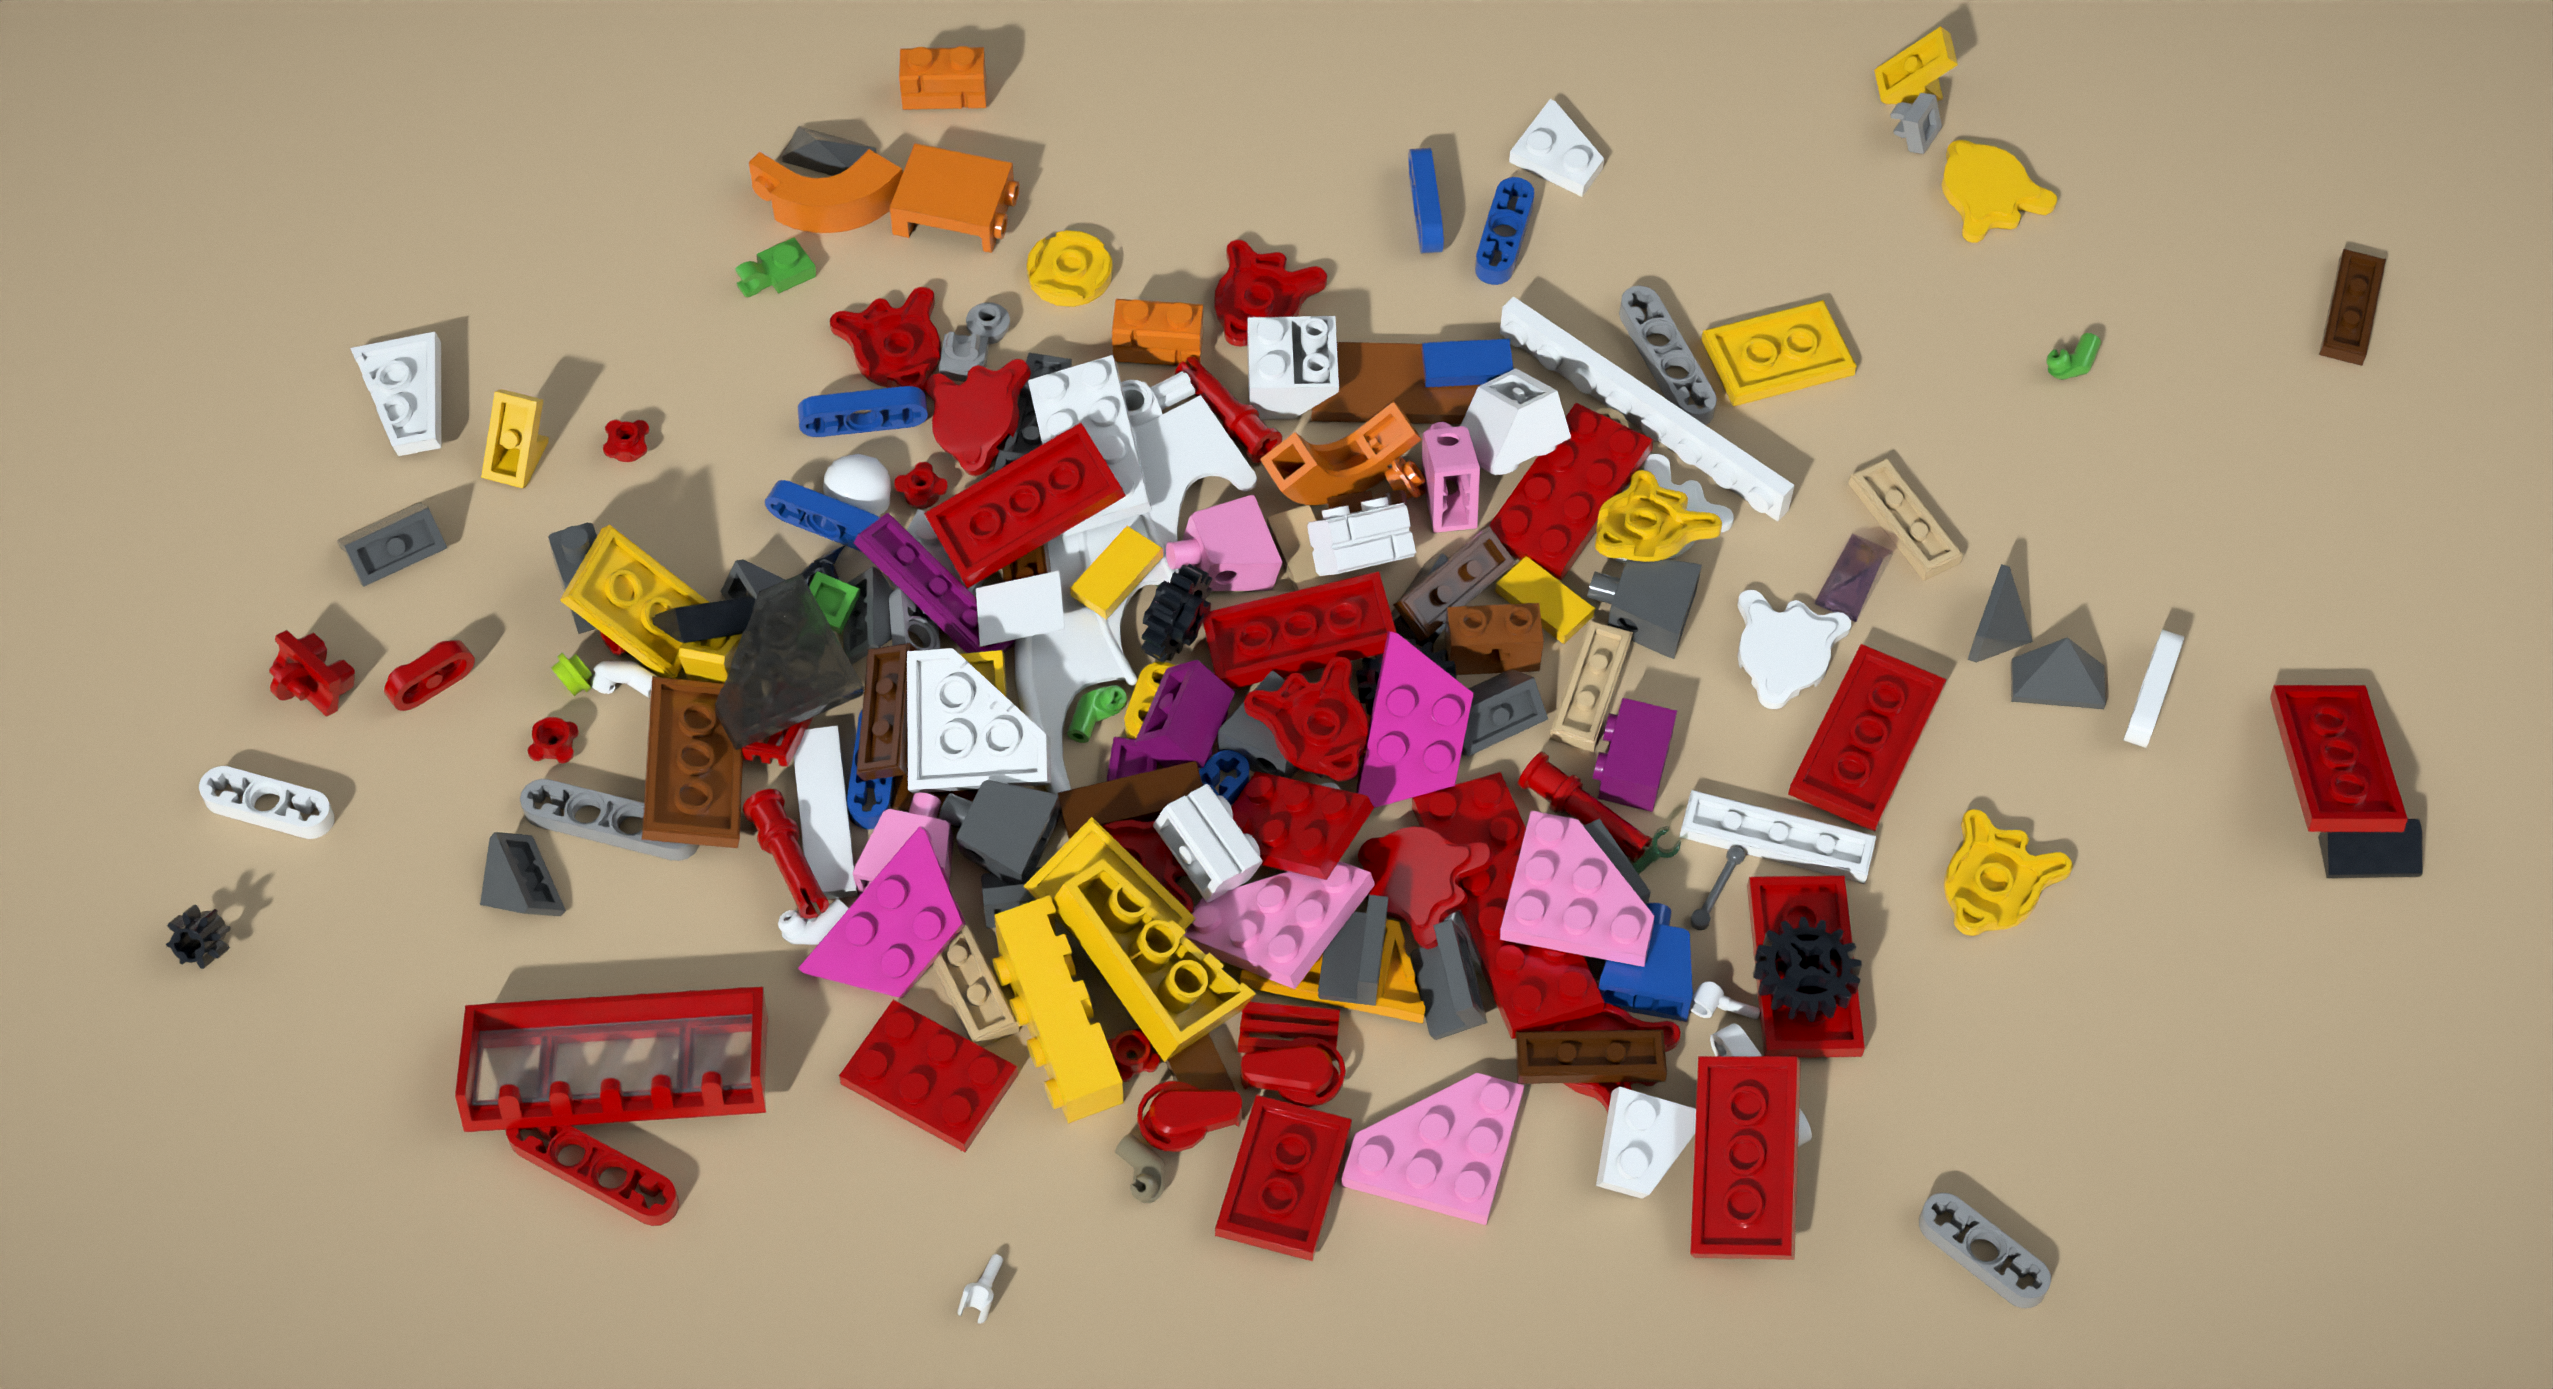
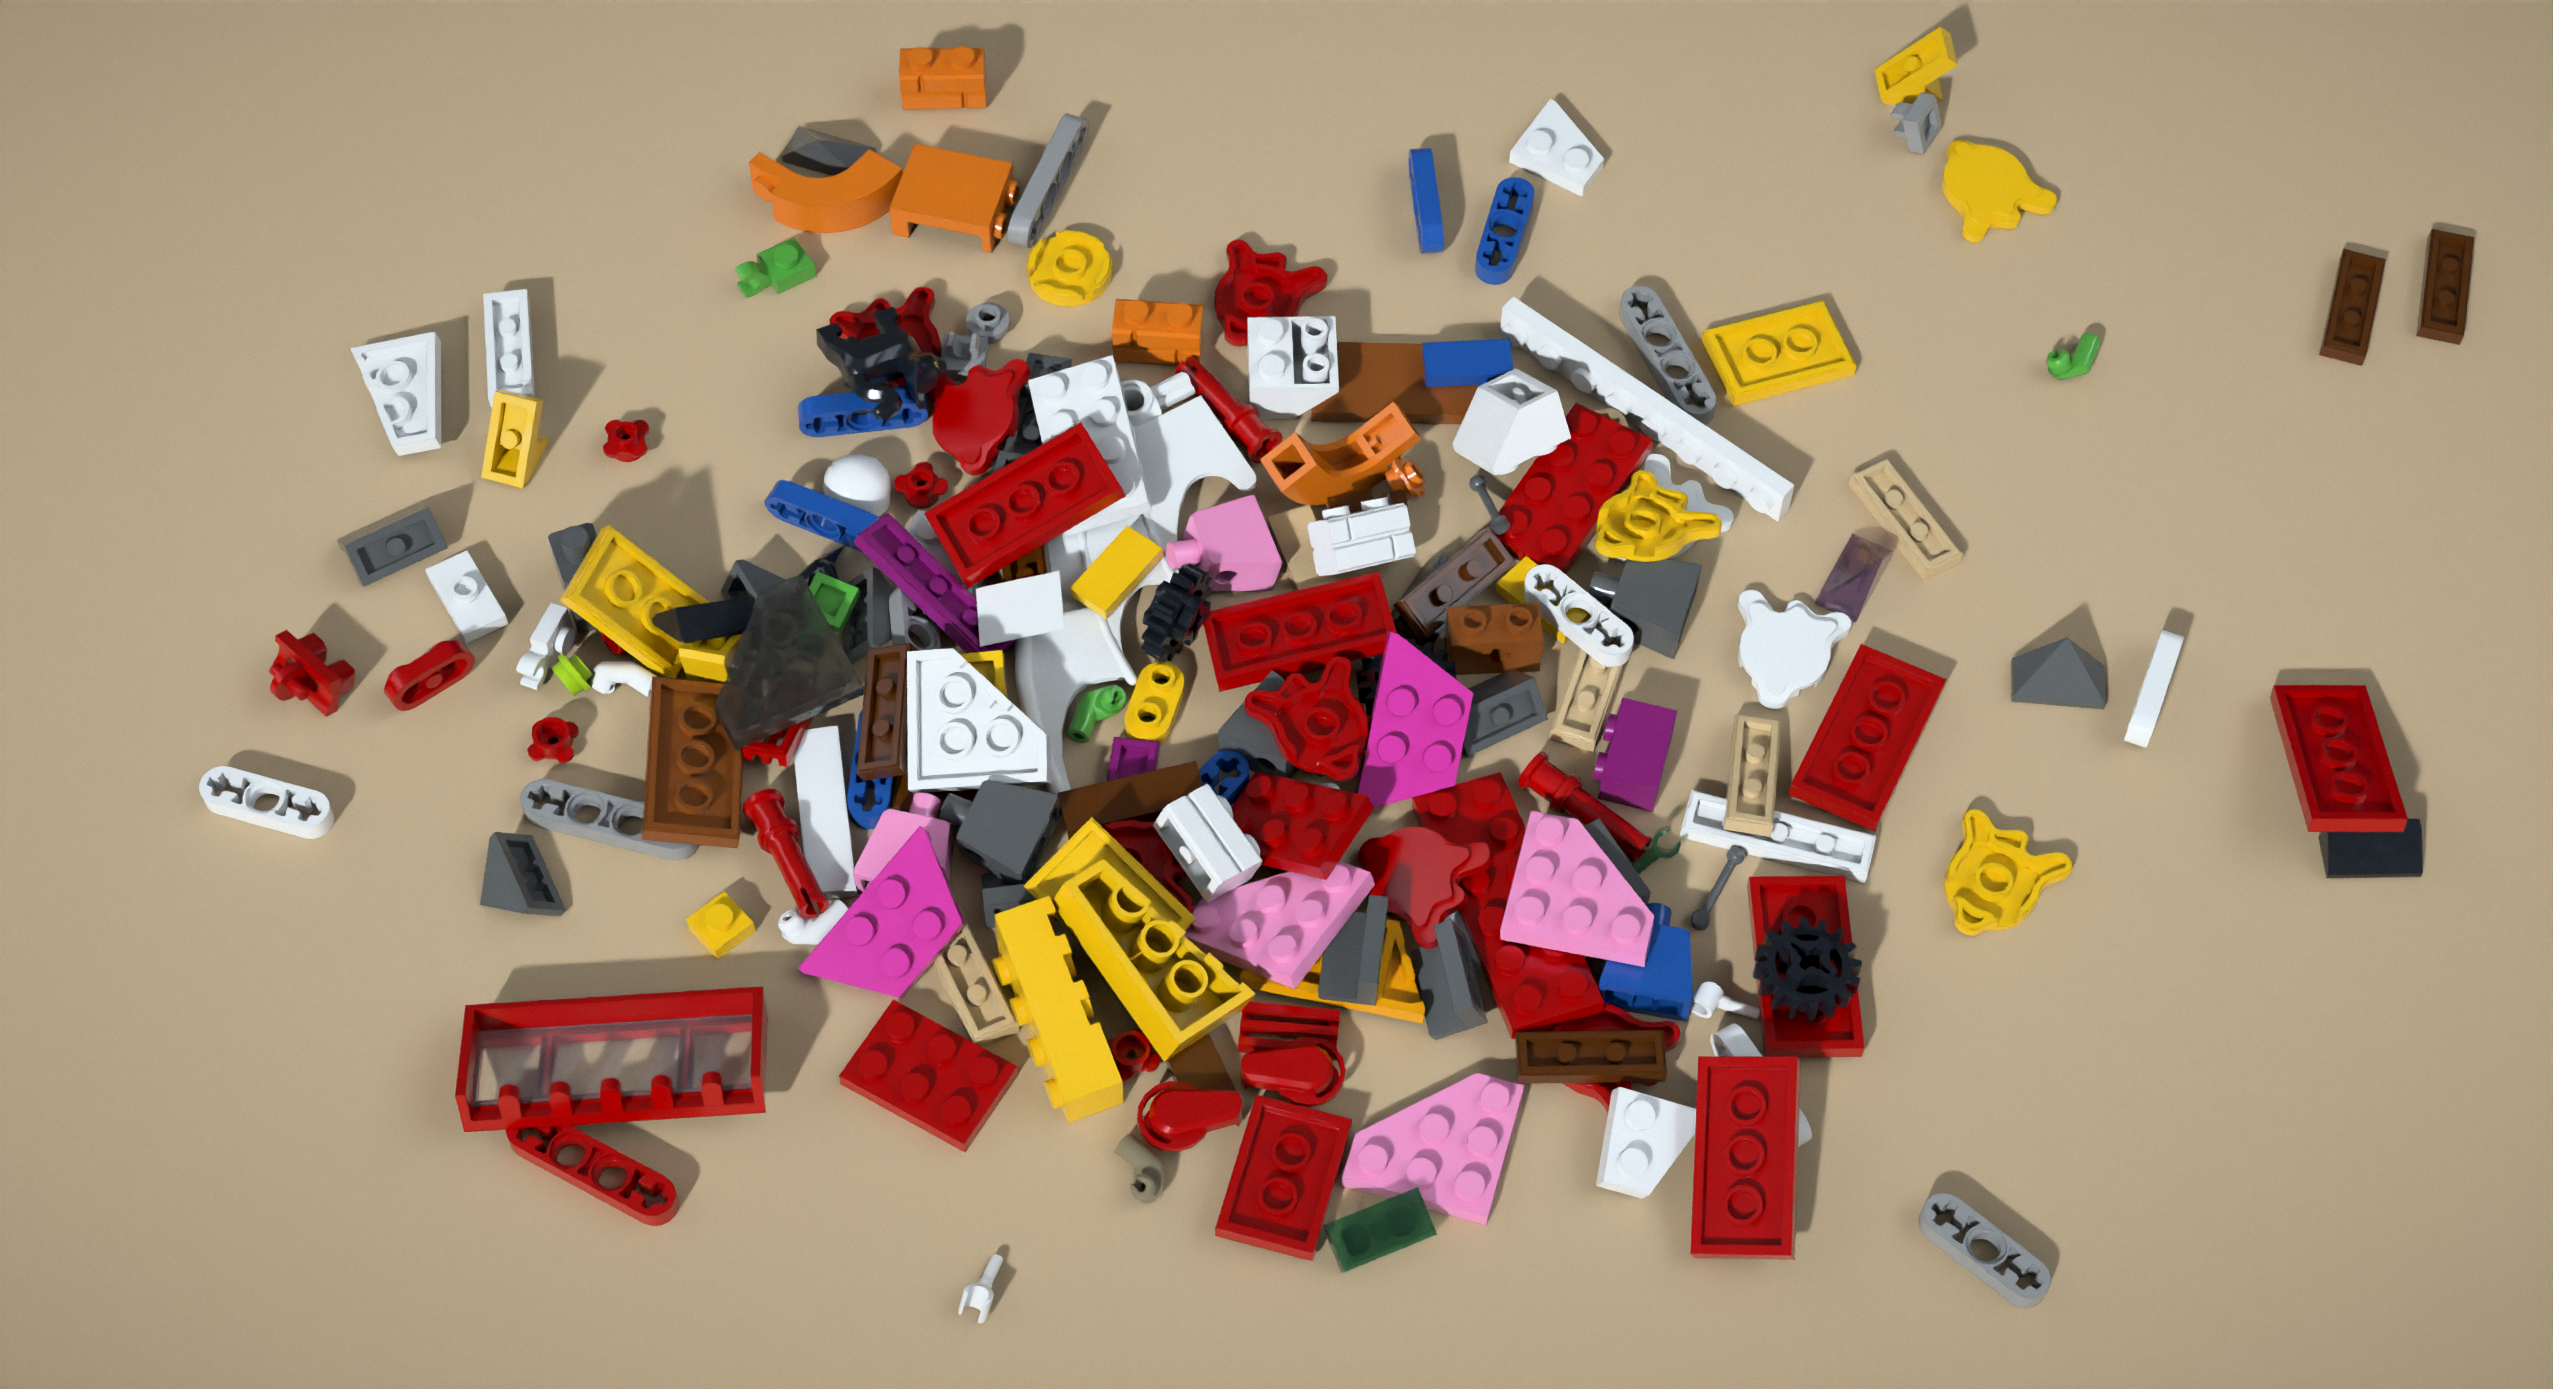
(198, 936): black gear -> none
(466, 597): none -> white plate
(508, 342): none -> white plate
(550, 638): none -> white plate
(720, 925): none -> yellow plate
(881, 359): none -> black animal
(1047, 180): none -> light grey beam
(1185, 715): magenta brick -> none
(1379, 1230): none -> clear green plate
(1450, 456): bright pink torso -> none
(1499, 522): none -> dark grey hinge
(1582, 634): none -> white beam
(1752, 775): none -> tan tile
(2003, 620): dark grey slope -> none
(2445, 286): none -> reddish brown tile

